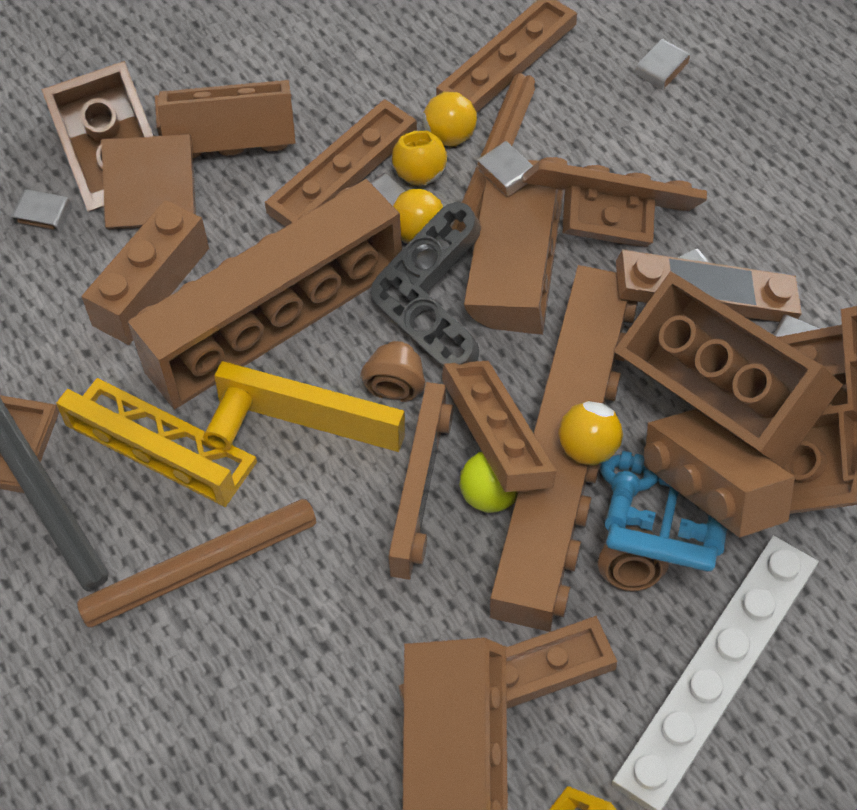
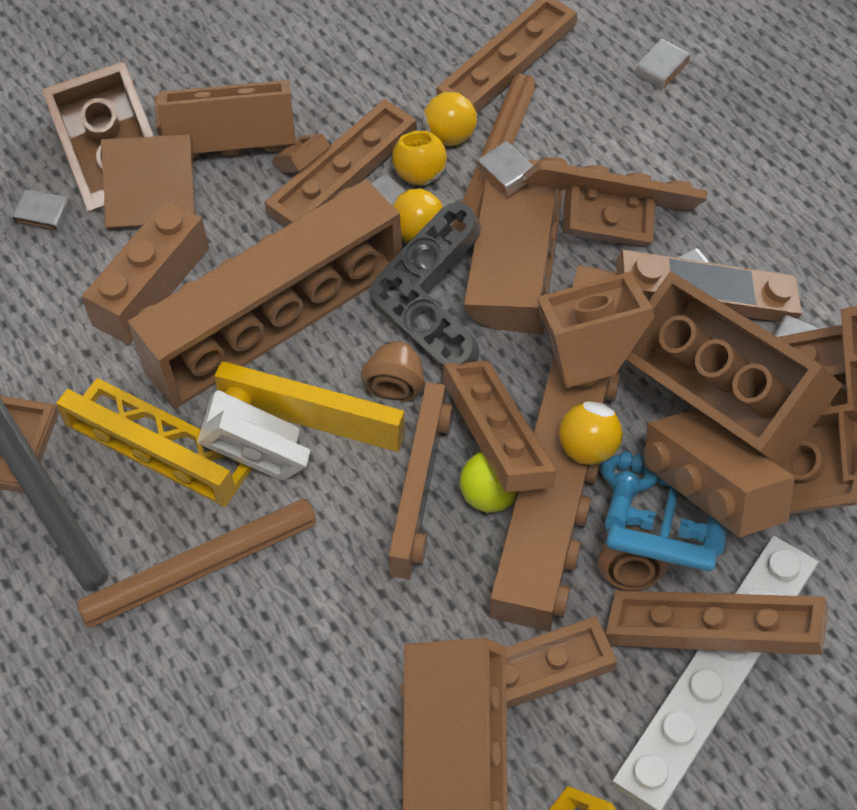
(252, 437): none -> white panel
(299, 155): none -> medium nougat tile
(595, 327): none -> medium nougat slope
(718, 622): none -> medium nougat plate

